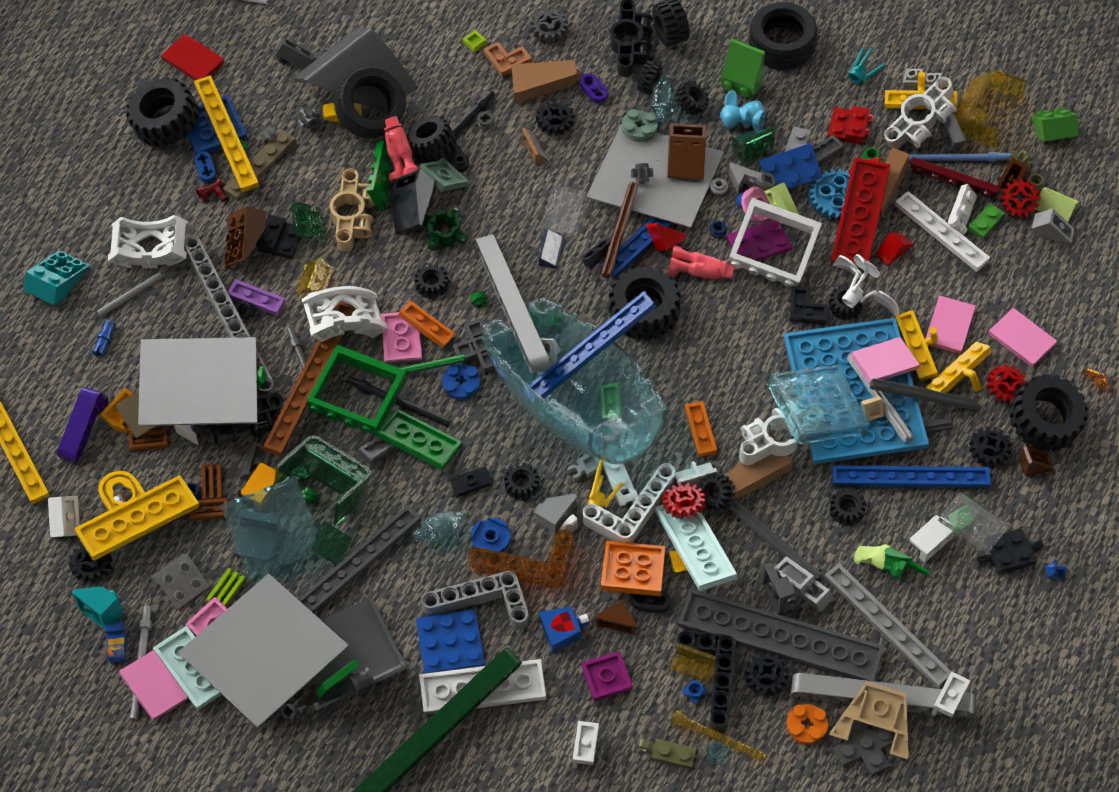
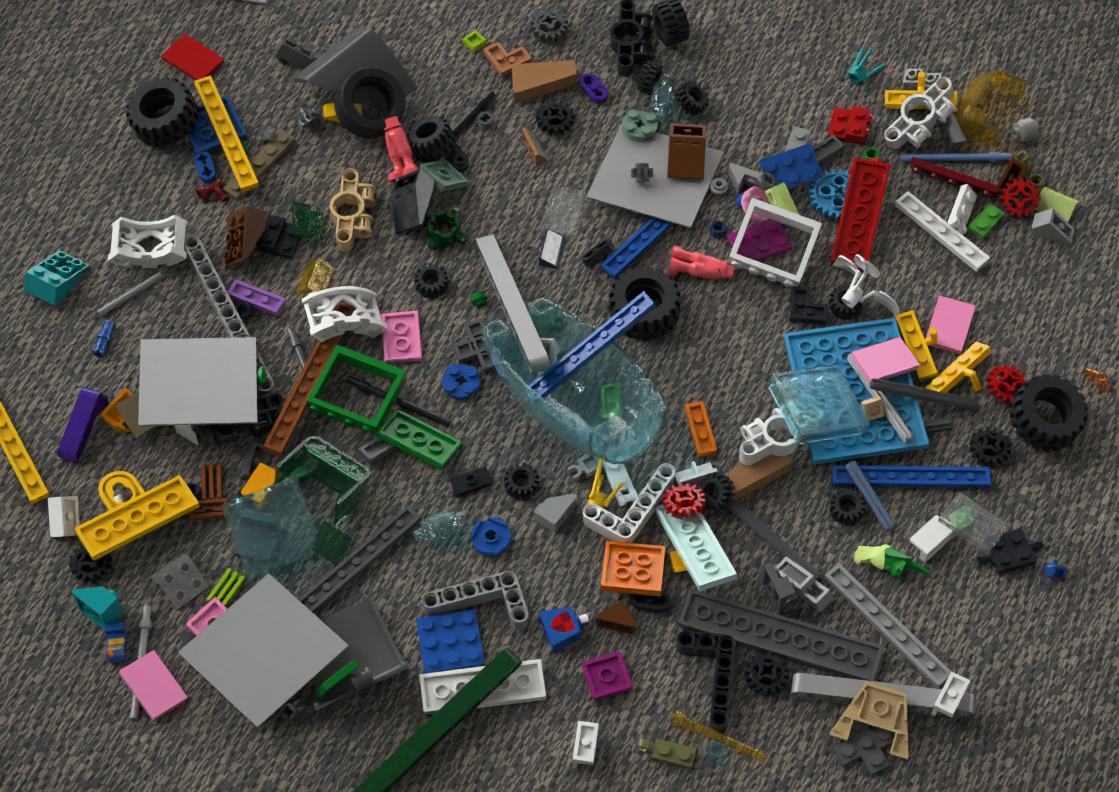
(149, 443): dark orange tile -> none
(189, 679): light aqua plate -> none
(309, 495): green plate -> none
(379, 179): green wing -> none
(426, 324): orange plate -> none
(434, 364): green bar -> none
(527, 565): clear orange beam -> none
(570, 524): white tile -> none
(619, 230): reddish brown axle -> none
(664, 237): red slope -> none
(693, 663): clear yellow panel -> none
(694, 685): blue plate -> none
(743, 69): bright green slope -> none
(749, 115): medium azure animal -> none
(753, 144): clear green slope -> none
(788, 16): black tyre -> none
(815, 716): orange plate -> none
(870, 495): none -> sand blue axle
(893, 247): red slope -> none
(899, 165): medium nougat slope -> none
(1022, 337): bright pink tile -> none
(1025, 130): none -> light grey head
(1035, 461): reddish brown slope -> none
(1055, 124): bright green slope -> none

